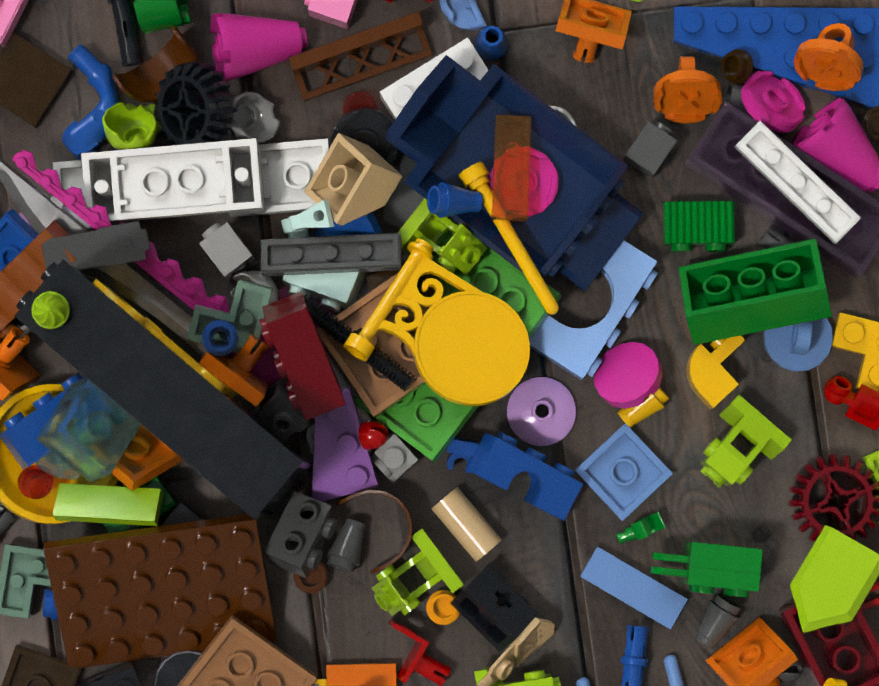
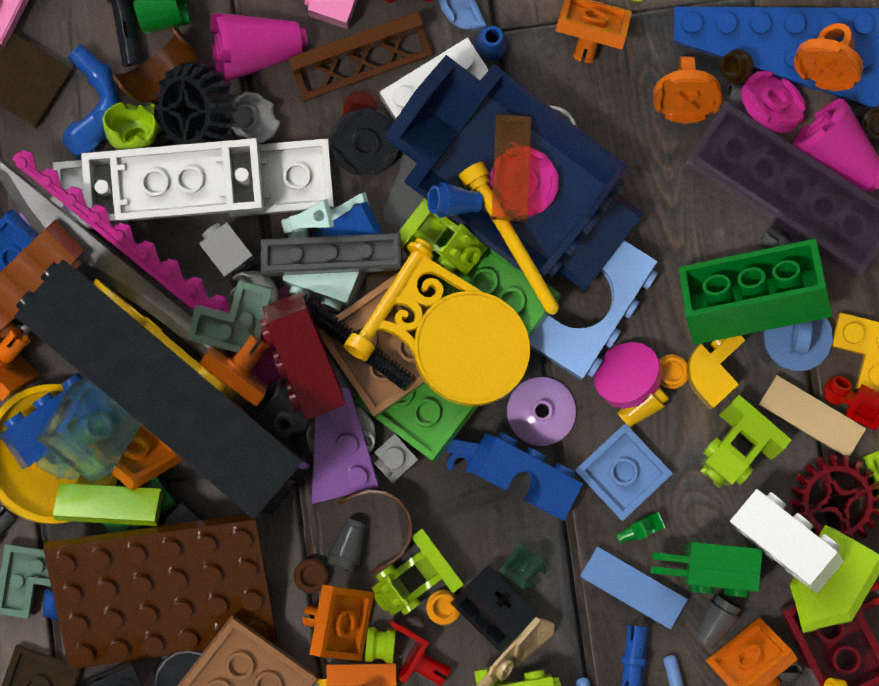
(34, 482): clear red plate -> none
(50, 310): lime plate -> none
(101, 247): dark grey piece -> none
(219, 326): blue cone -> none
(301, 535): dark grey brick -> none
(339, 622): none -> orange tile
(352, 180): tan slope -> none
(372, 434): red hinge -> none
(380, 645): none -> lime wheel
(466, 524): tan brick -> none
(522, 566): none -> clear green tile
(650, 148): dark grey brick -> none
(674, 371): none -> light orange plate
(698, 225): green brick -> none
(788, 540): none -> white wedge
(797, 182): white tile -> none
(811, 416): none -> tan tile

